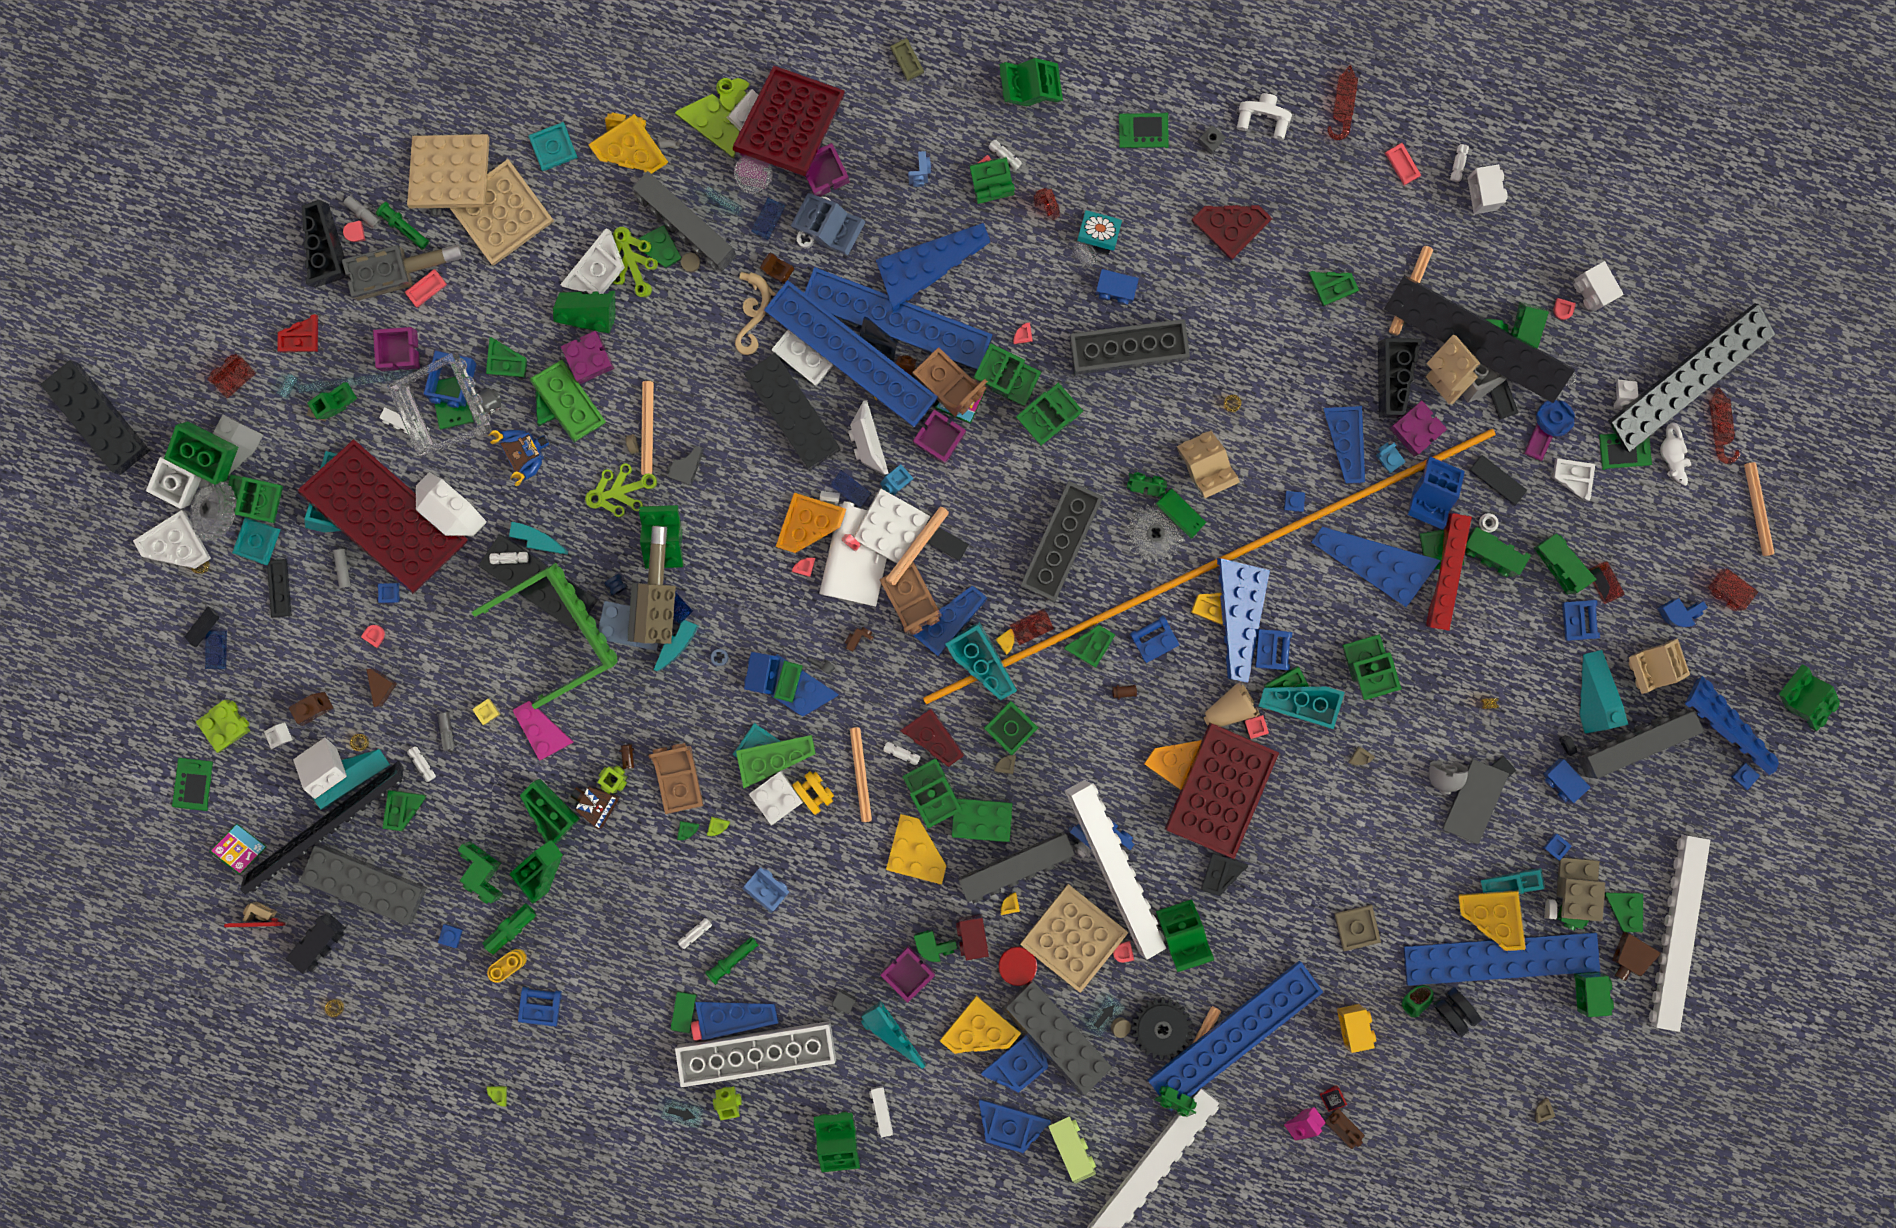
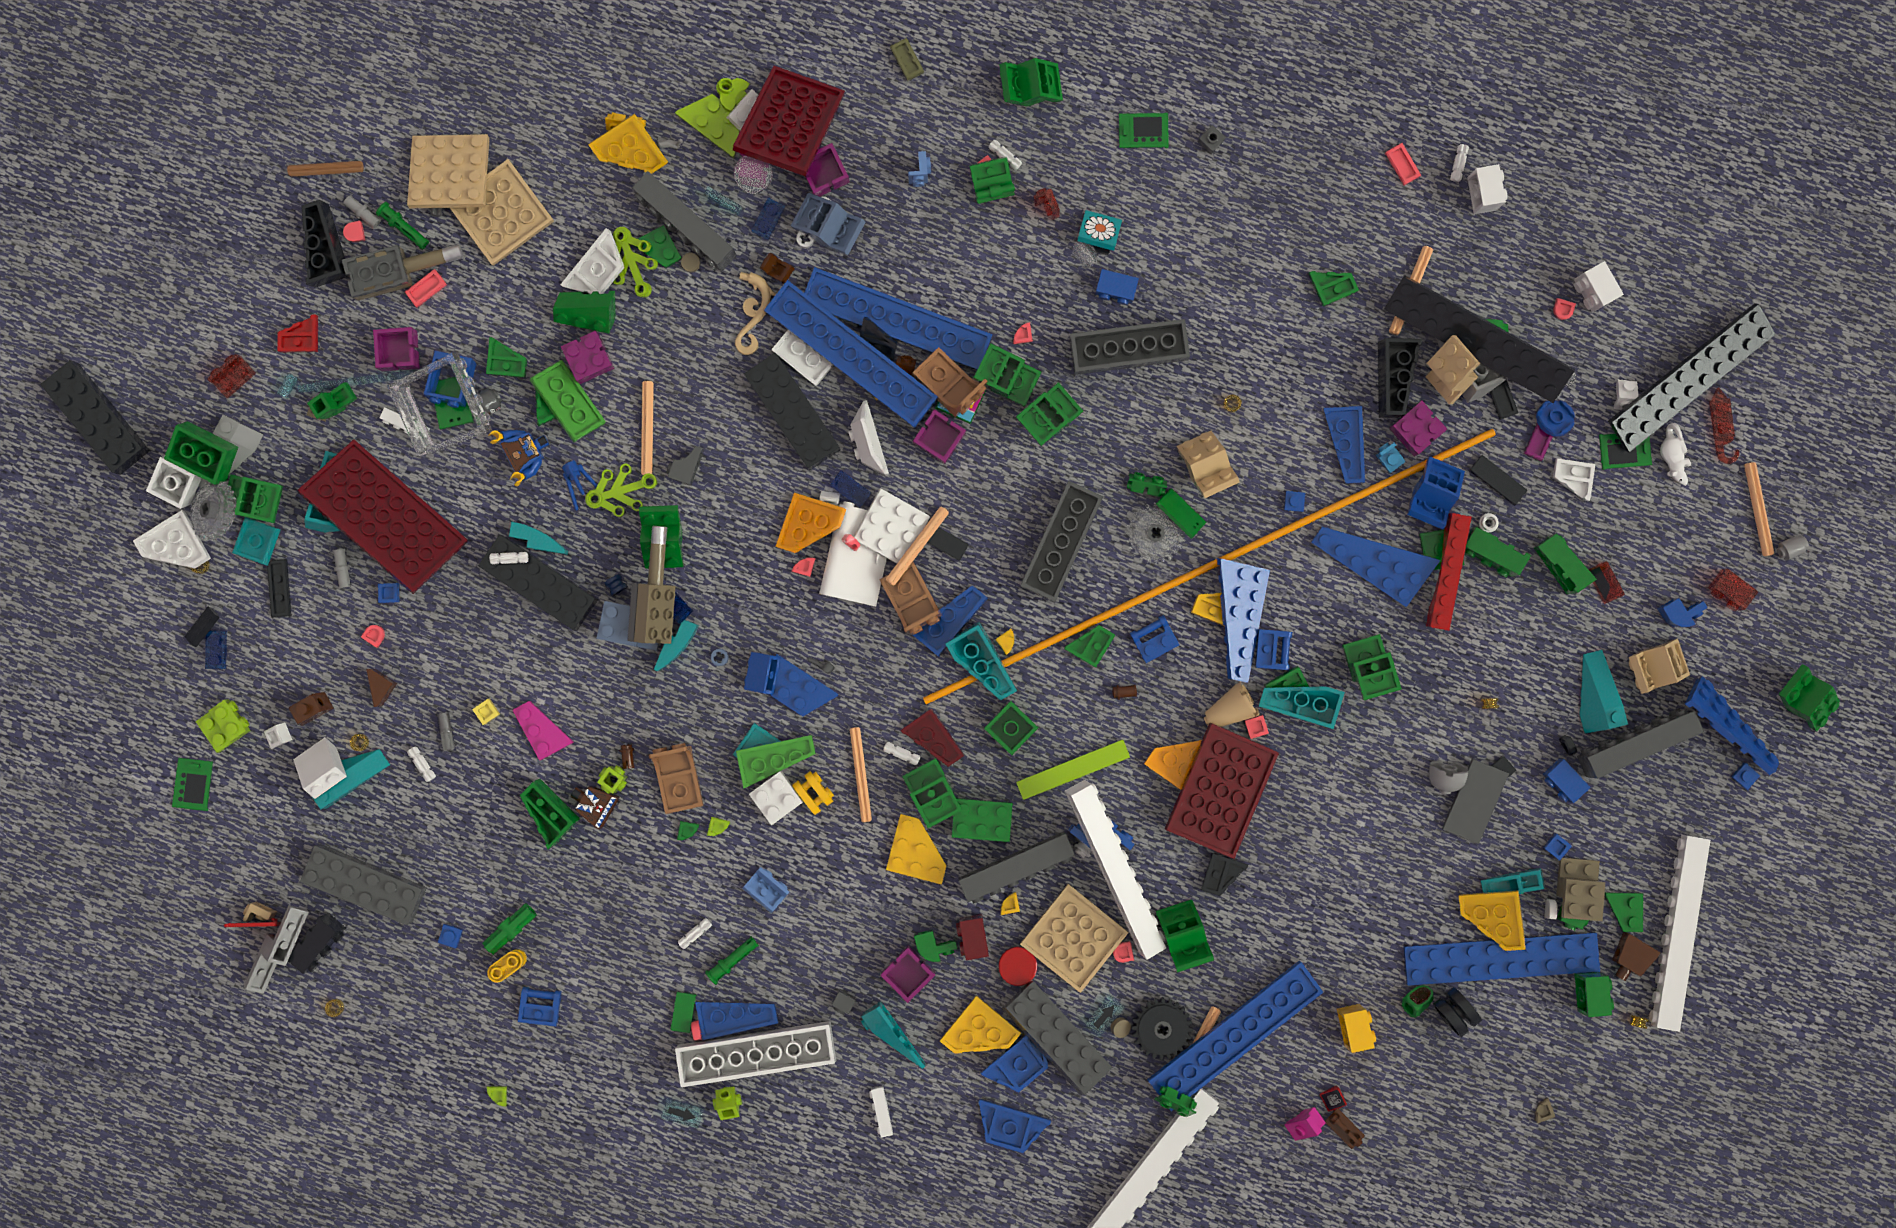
(238, 849): piece -> none
(276, 949): none -> light grey bracket
(325, 168): none -> medium nougat axle
(327, 824): black plate -> none
(401, 809): green wing -> none
(446, 508): white wedge -> none
(479, 872): green bracket -> none
(538, 871): green wedge -> none
(552, 146): teal tile -> none
(572, 472): none -> blue plant
(584, 621): bright green piece -> none
(632, 444): dark tan tile -> none
(788, 681): green tile -> none
(836, 1142): green bracket -> none
(853, 639): reddish brown bracket -> none
(896, 480): dark azure bracket -> none
(923, 264): blue wing -> none
(1006, 764): dark tan tile -> none
(1031, 626): clear red slope -> none
(1073, 769): none -> lime tile
(1073, 1149): yellowish green wedge -> none
(1231, 226): dark red plate -> none
(1268, 107): white connector -> none
(1344, 102): clear red plate -> none
(1357, 927): dark tan tile -> none
(1361, 757): dark tan tile -> none
(1530, 323): green wedge -> none
(1575, 620): blue plate -> none
(1639, 1021): none -> clear yellow bush
(1792, 547): none -> light grey brick

